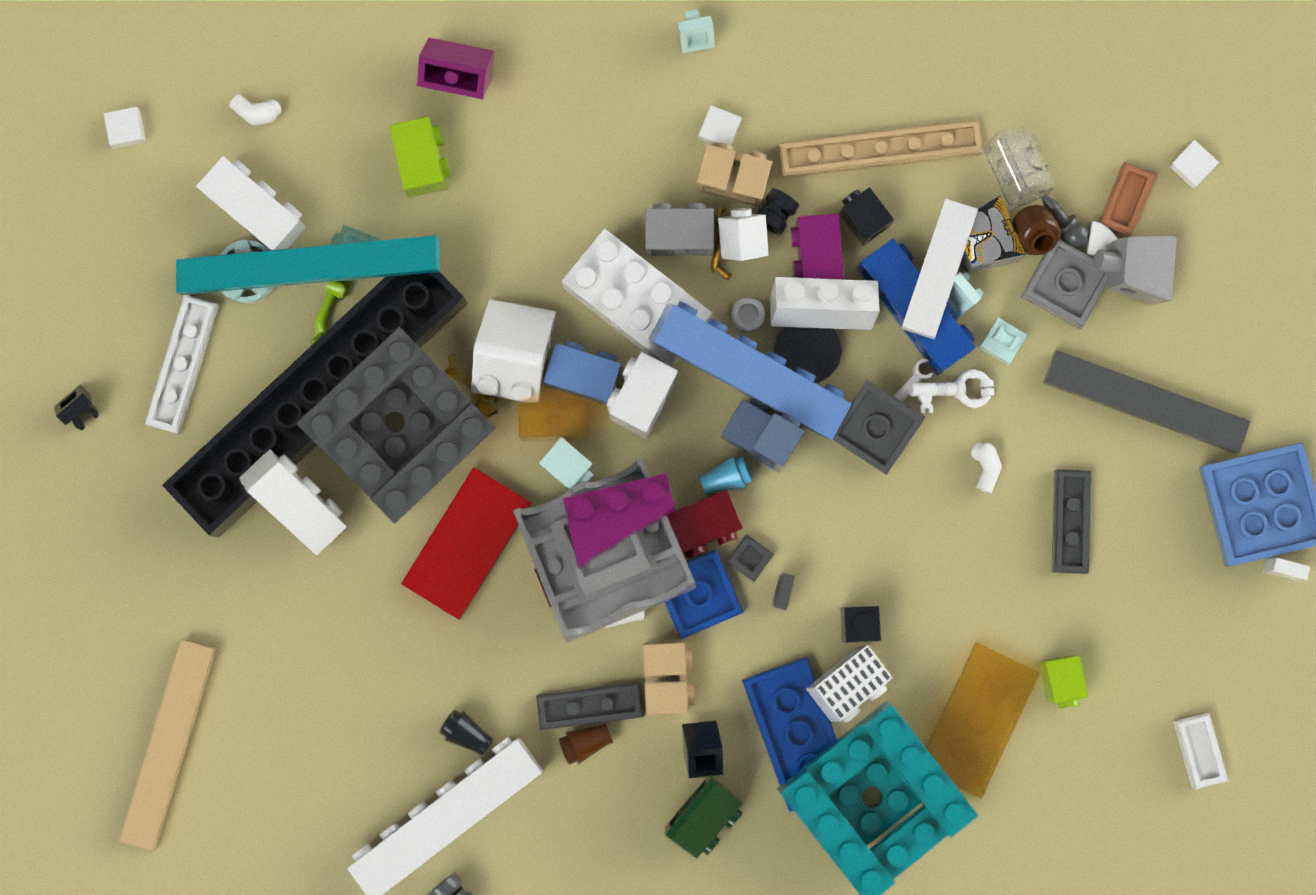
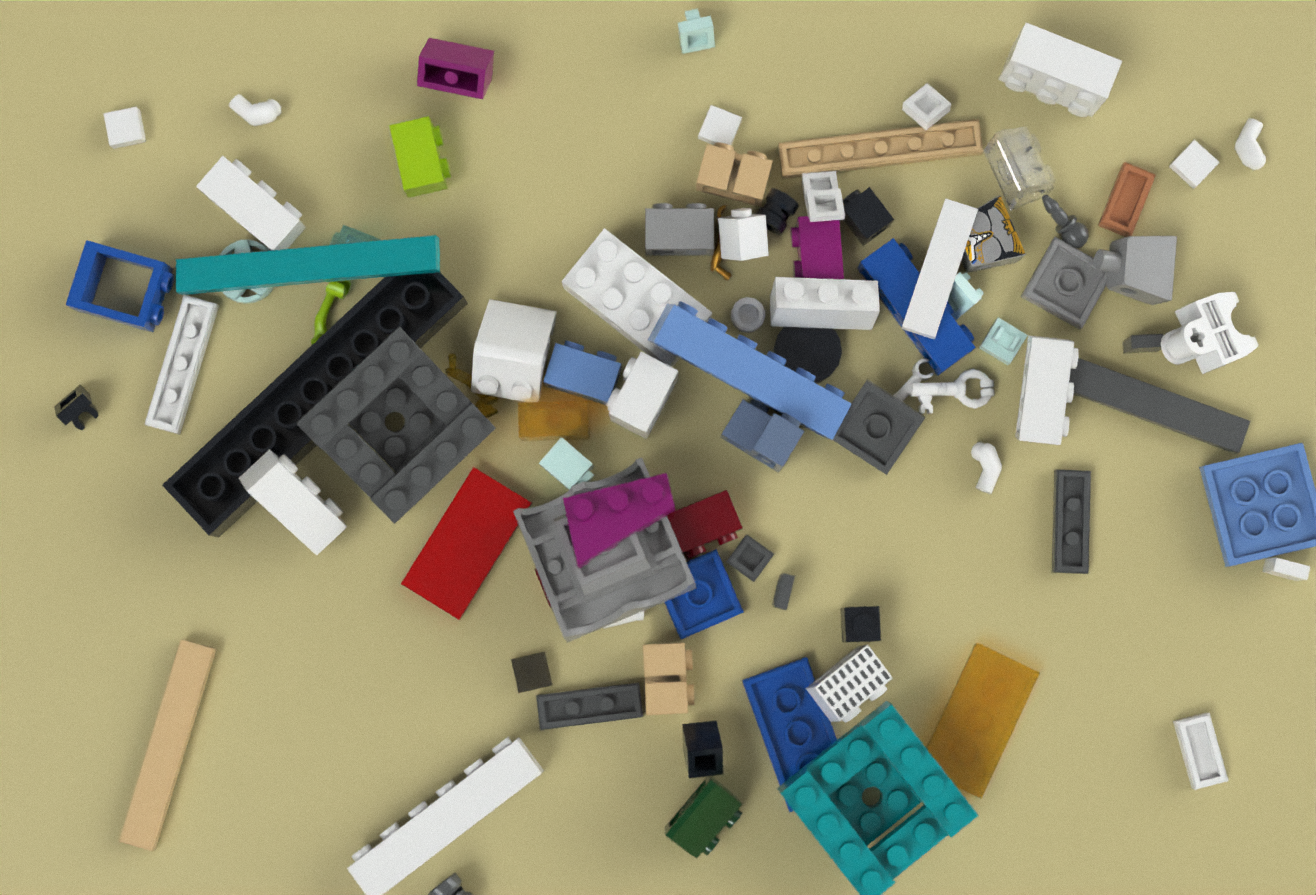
(88, 277): none -> blue window
(465, 732): black cone -> none
(531, 672): none -> clear smoke tile
(583, 743): reddish brown cone -> none
(727, 476): medium azure cone -> none
(822, 196): none -> white slope
(926, 106): none -> white tile
(1036, 229): reddish brown head -> none
(1046, 390): none -> white brick
(1059, 71): none -> white brick
(1064, 680): lime brick -> none
(1099, 238): white tile -> none
(1142, 343): none -> dark grey tile
(1207, 334): none -> white piece
(1247, 146): none -> white arm

